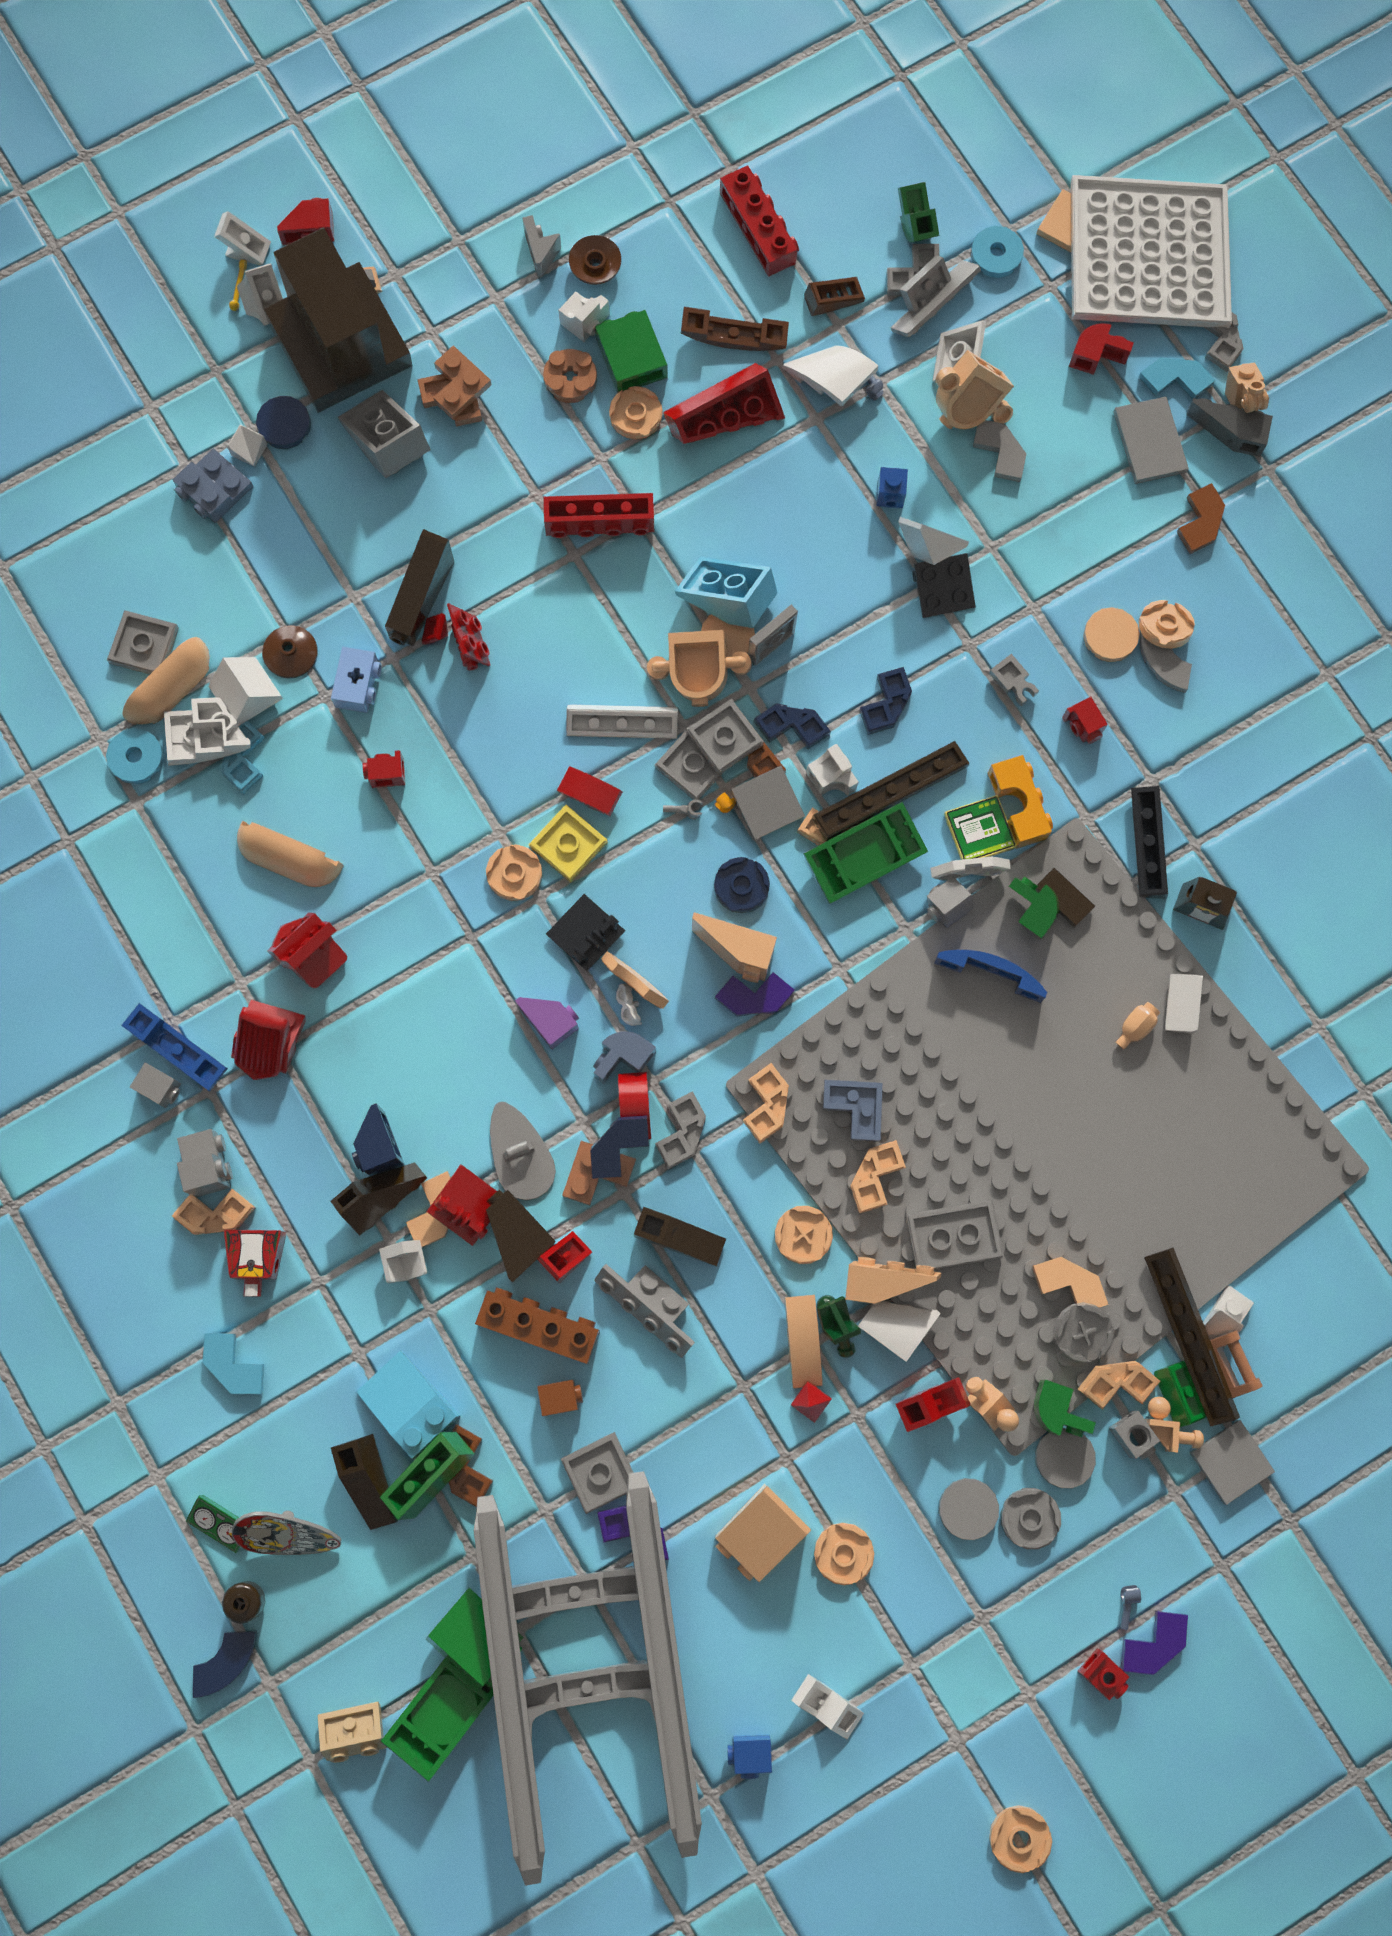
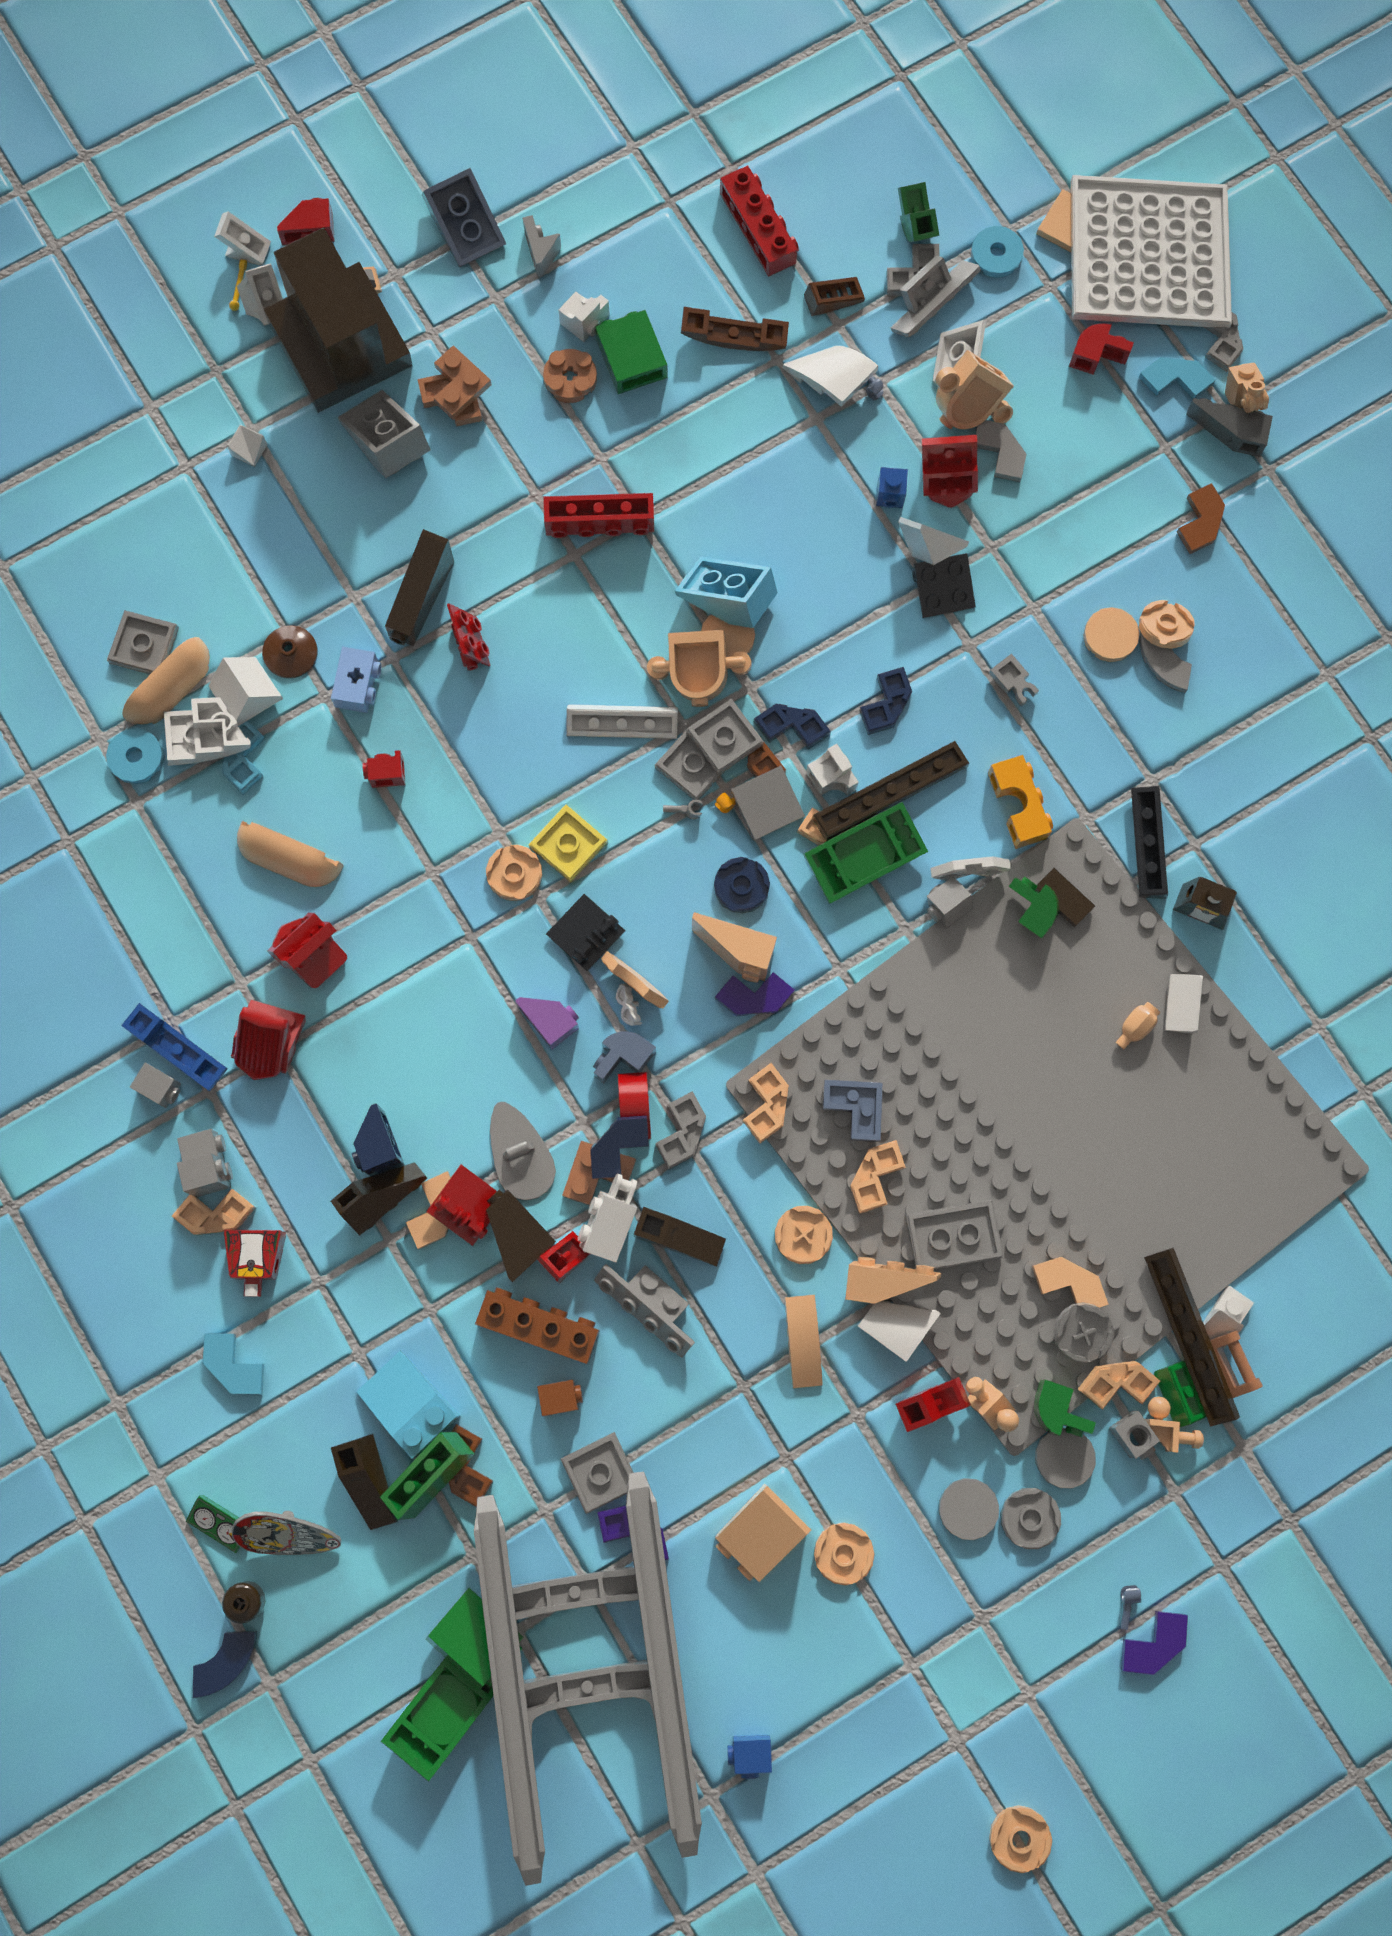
(211, 485): sand blue plate -> none
(283, 422): dark blue tile -> none
(351, 1732): tan bracket -> none
(403, 1261): white panel -> none
(435, 629): red slope -> none
(463, 217): none -> sand blue slope
(589, 790): red slope -> none
(595, 250): reddish brown dish -> none
(609, 1220): none -> white brick
(635, 413): light nougat tile -> none
(726, 406): red wedge -> none
(772, 635): light grey tile -> none
(811, 1401): red slope -> none
(827, 1706): white slope -> none
(837, 1323): dark green piece -> none
(949, 469): none -> red piece
(980, 829): tile -> none
(1026, 986): blue slope -> none
(1086, 720): red brick -> none
(1094, 1670): red brick -> none
(1150, 440): light grey tile -> none
(1232, 1462): light grey tile -> none

